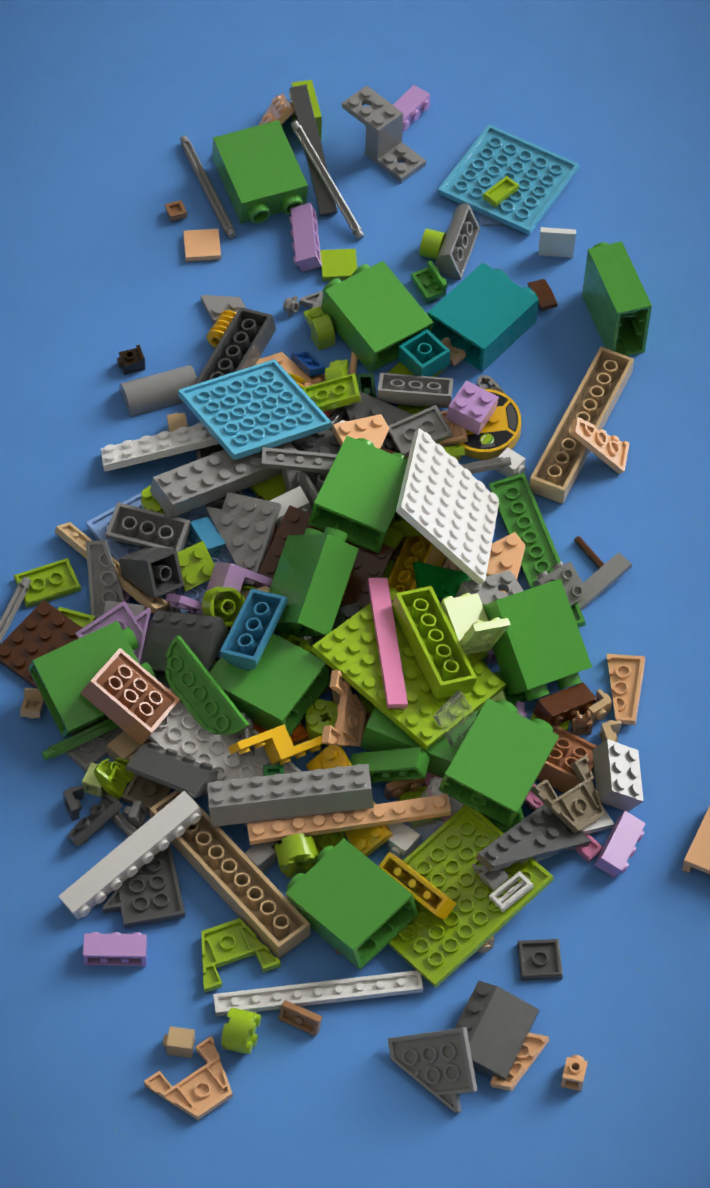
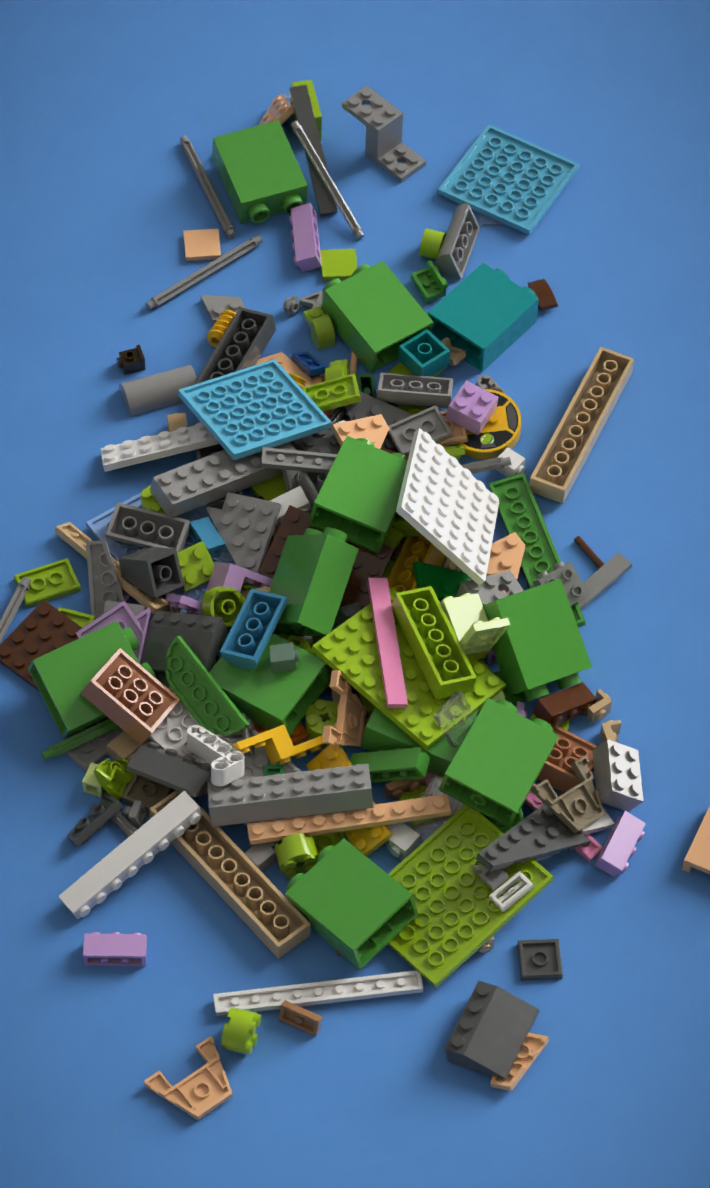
(32, 704): tan bracket -> none
(71, 800): dark grey bracket -> none
(150, 894): dark grey wing -> none
(175, 210): medium nougat plate -> none
(179, 1042): tan brick -> none
(204, 272): none -> light grey piece
(225, 760): none -> white beam
(229, 944): lime wing -> none
(283, 657): none -> sand green brick
(412, 105): lavender brick -> none
(419, 886): yellow brick -> none
(438, 1062): light grey wing -> none
(500, 191): lime tile -> none
(557, 242): white tile -> none
(574, 1072): light nougat brick -> none
(582, 724): medium nougat plate -> none
(605, 447): light nougat wing -> none
(616, 299): bright green brick -> none
(626, 684): light nougat wing -> none

